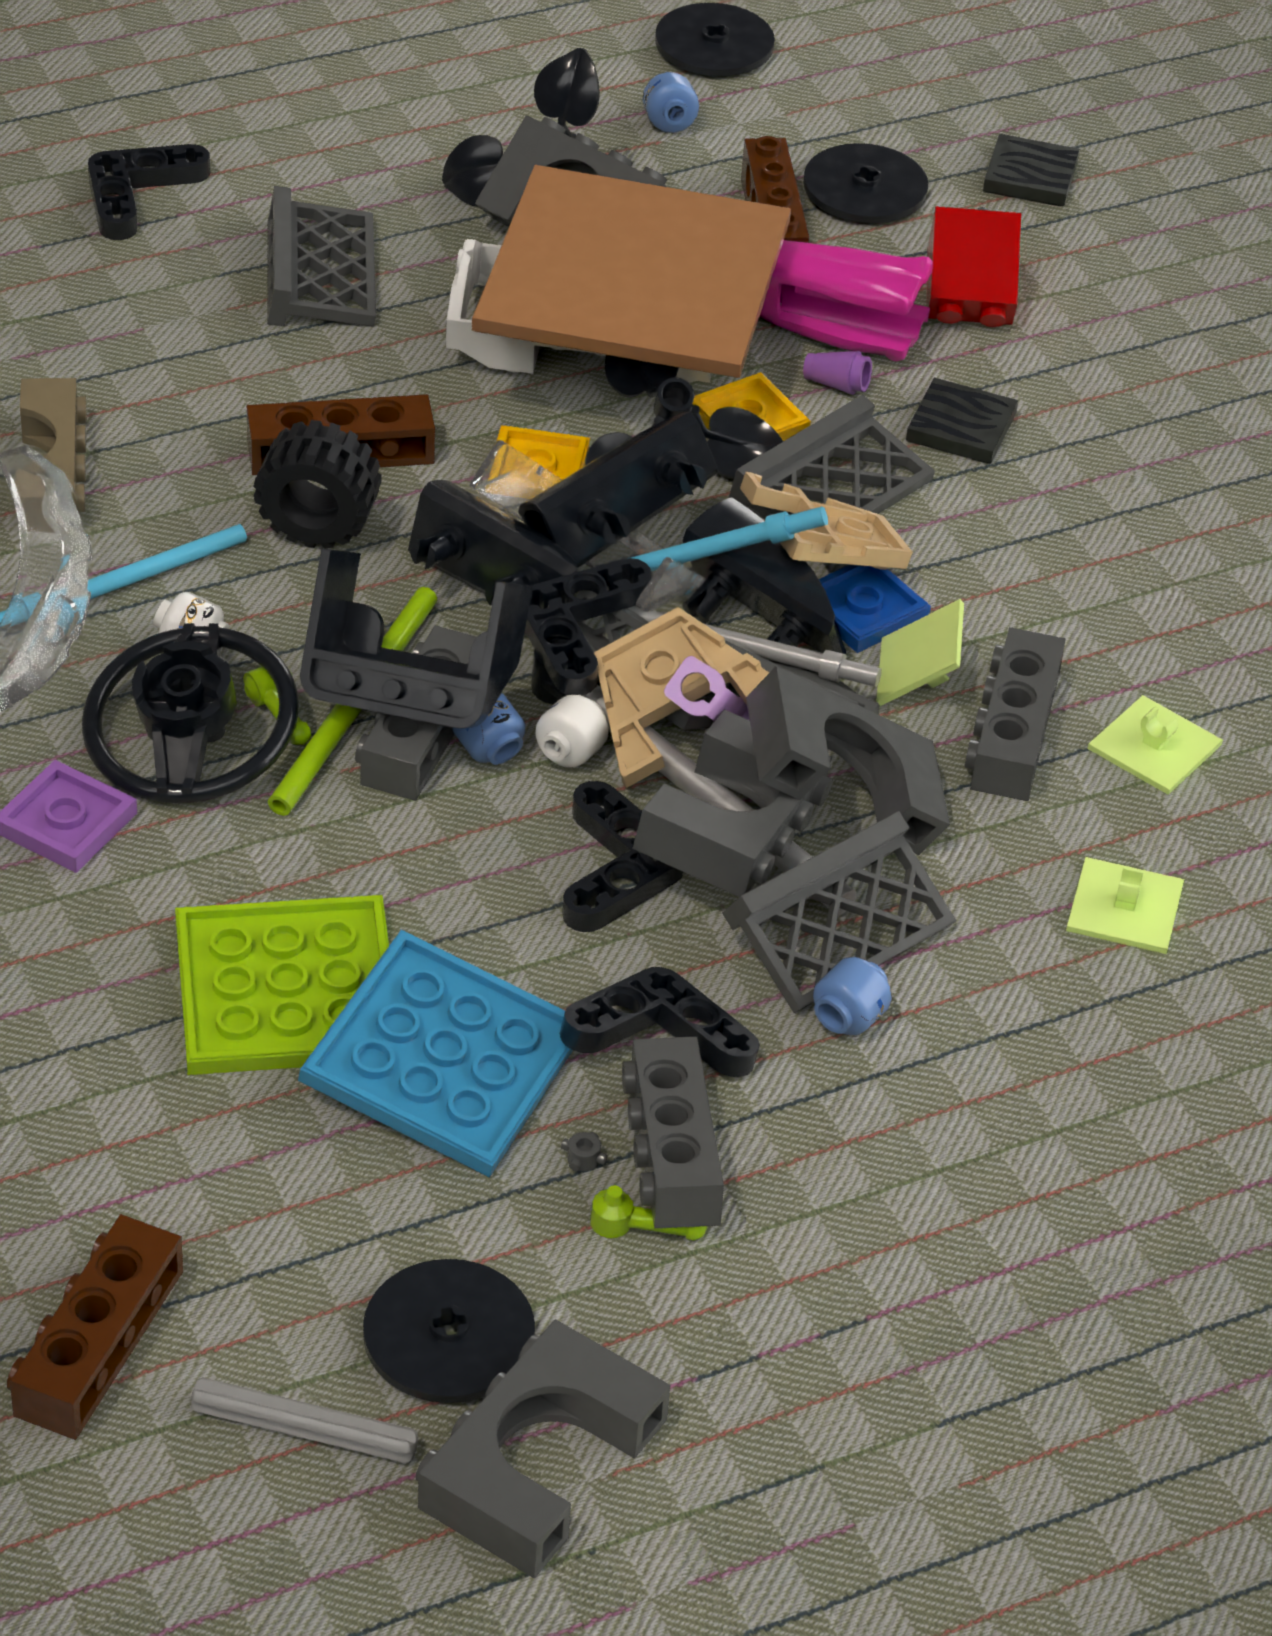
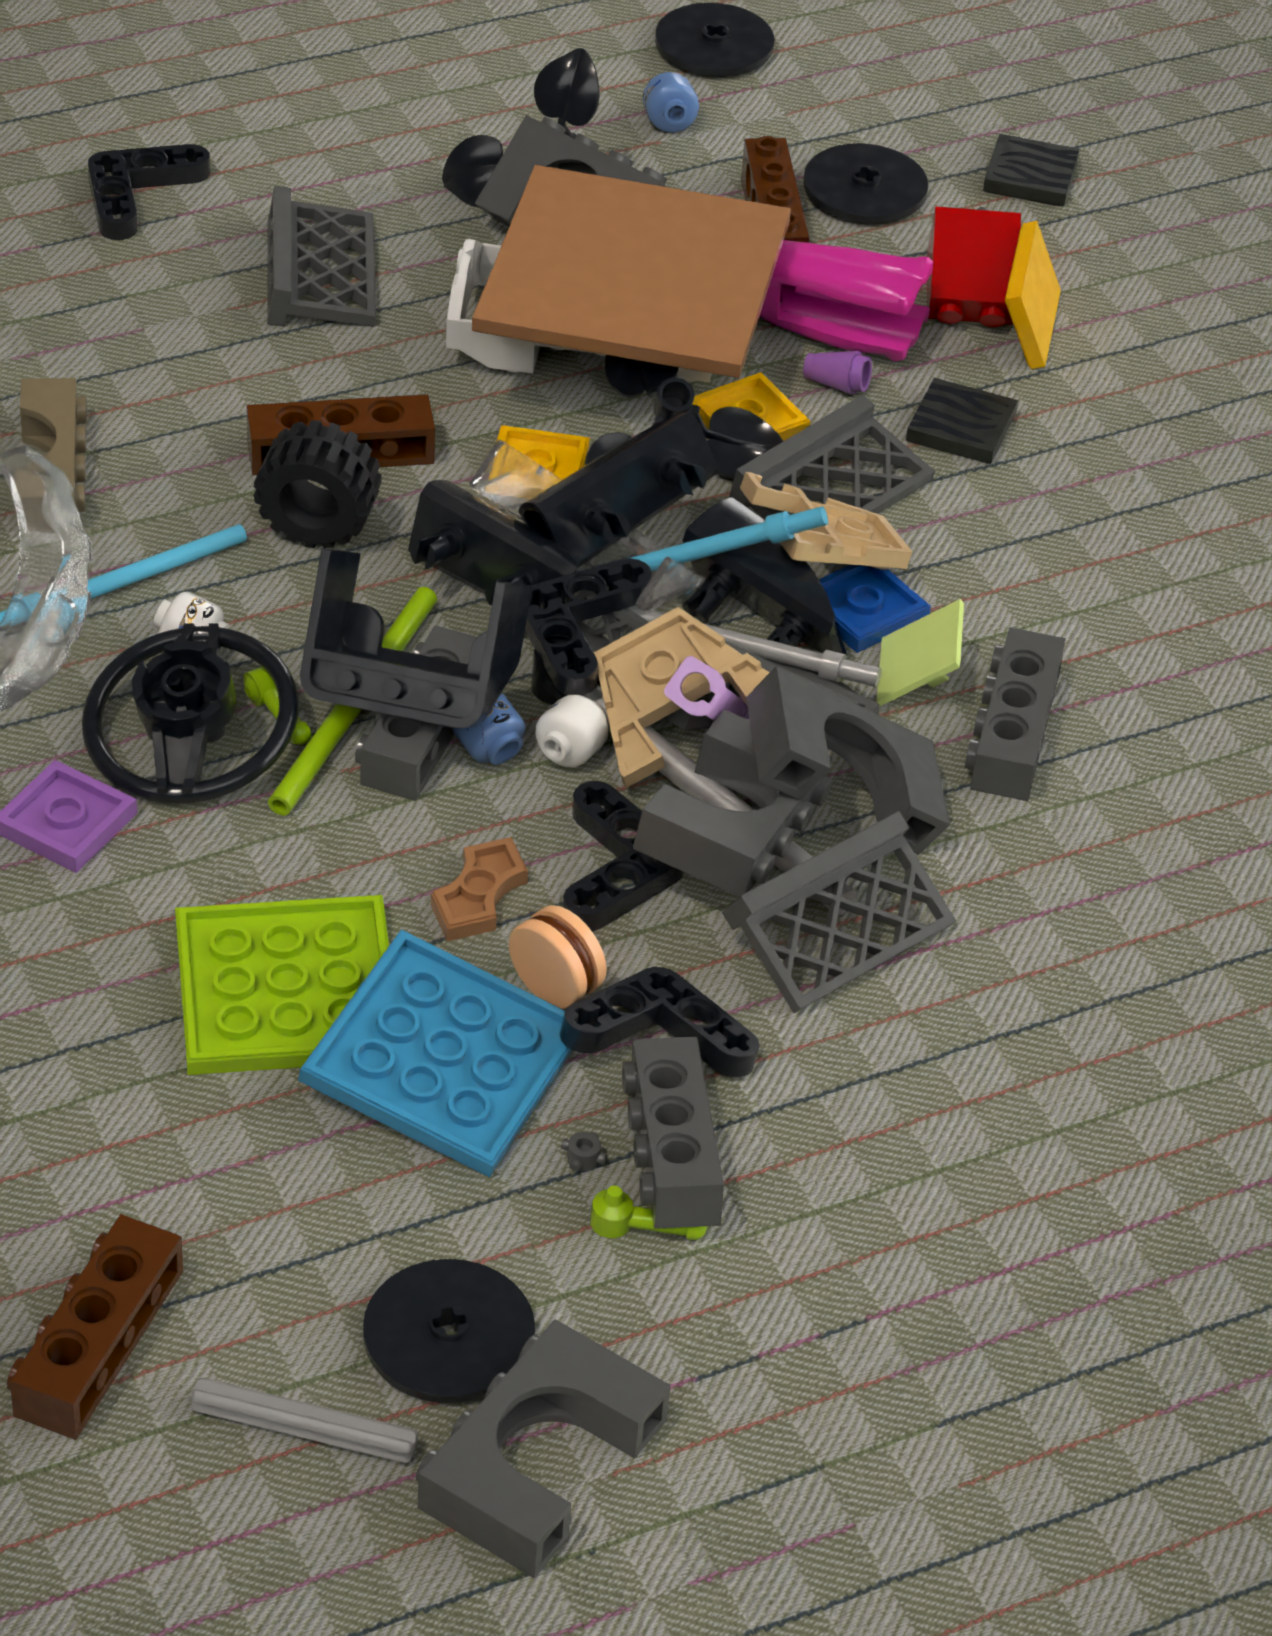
(470, 901): none -> medium nougat tile
(557, 956): none -> light nougat head
(851, 996): medium blue head -> none
(1033, 295): none -> yellow tile
(1125, 905): yellowish green piece -> none
(1155, 744): yellowish green piece -> none

